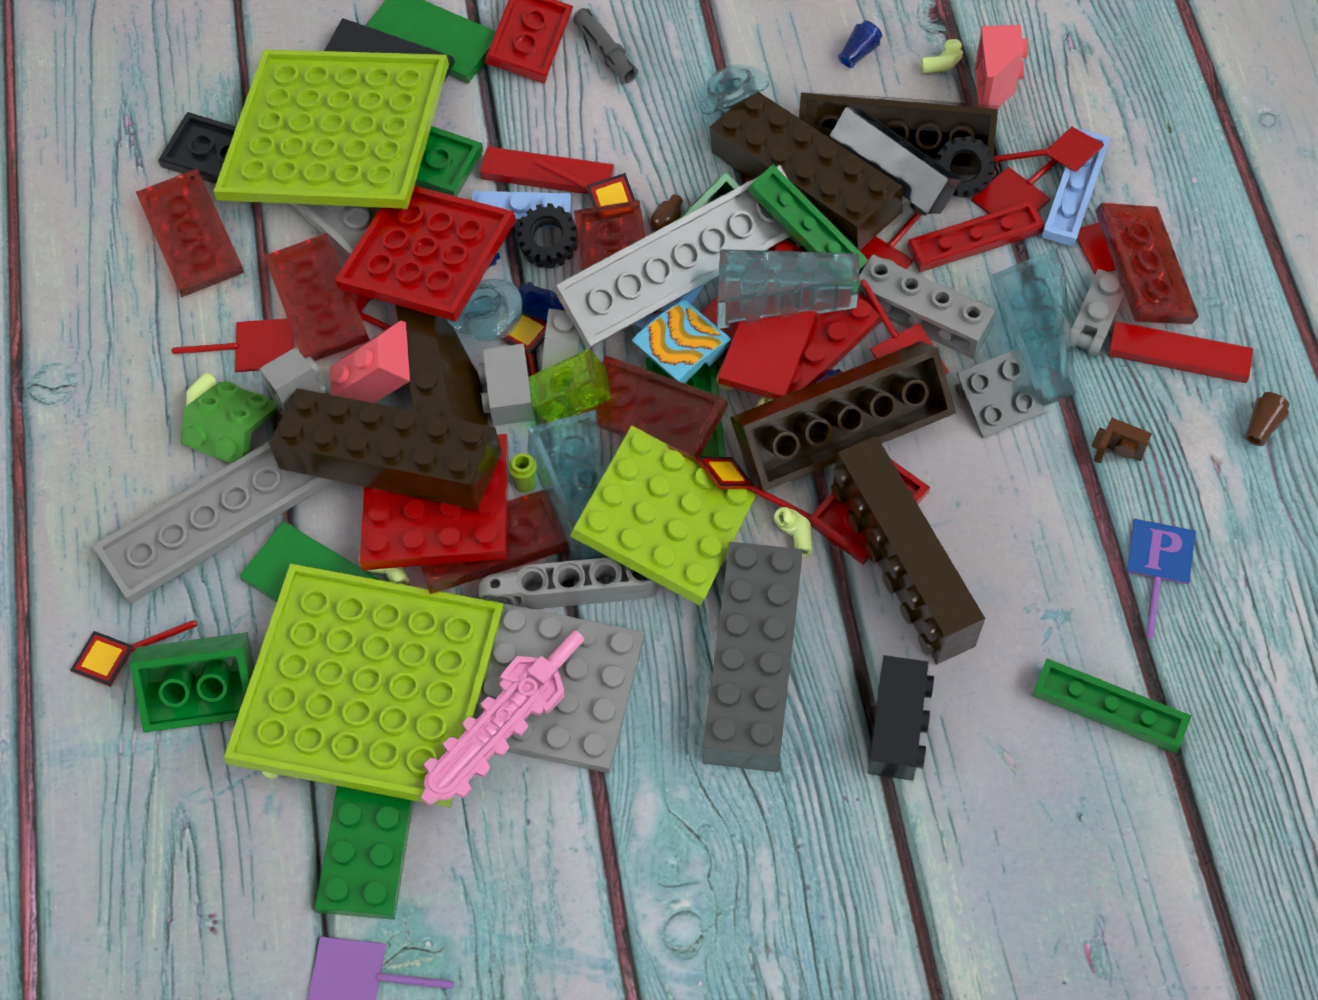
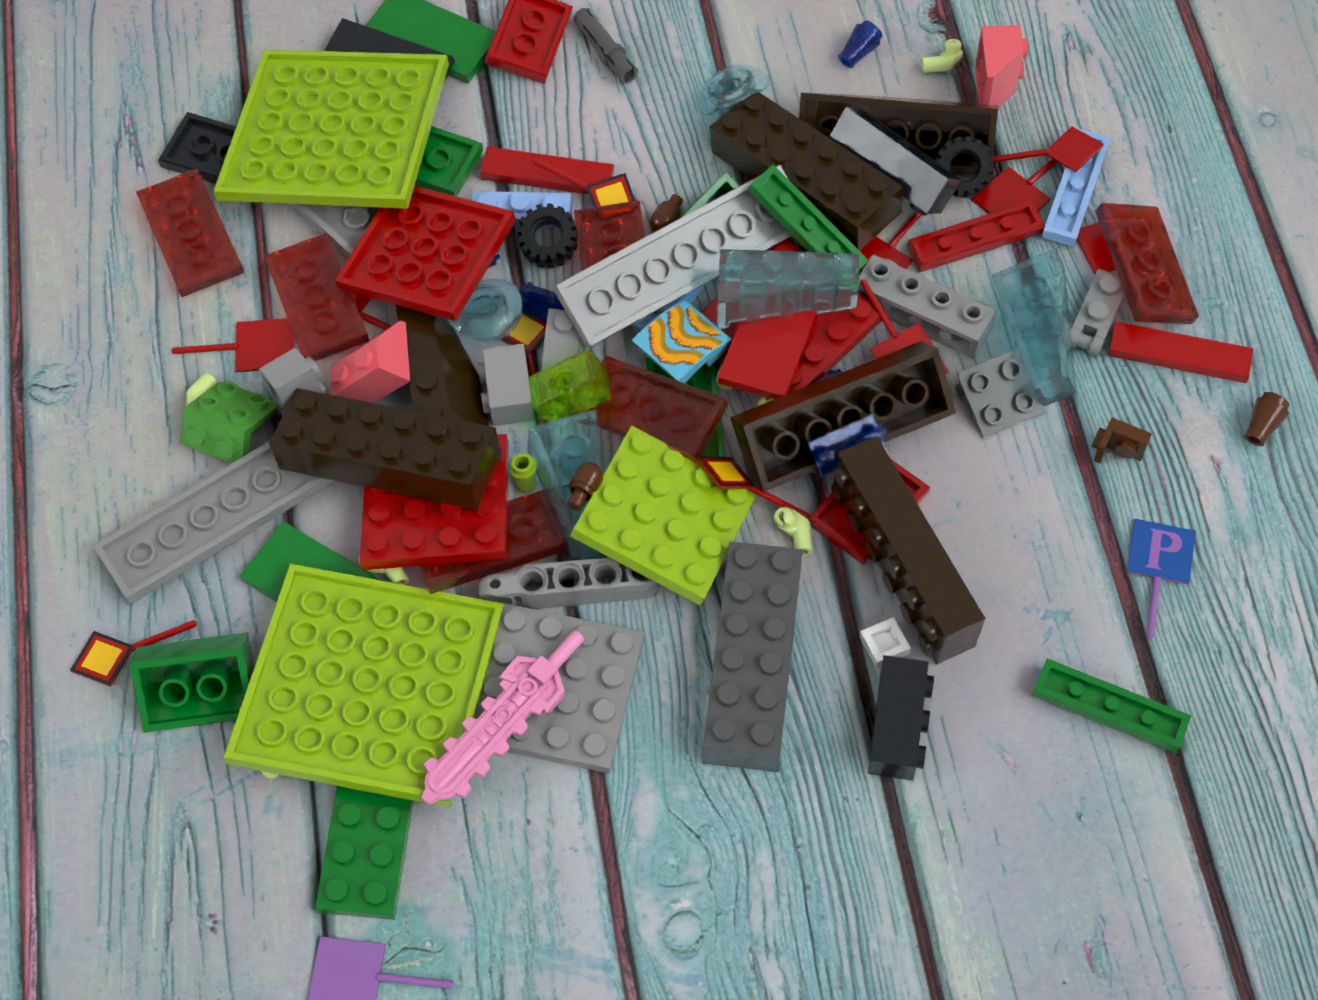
(583, 484): none -> reddish brown cylinder
(827, 447): none -> clear blue hinge
(884, 639): none -> white plate

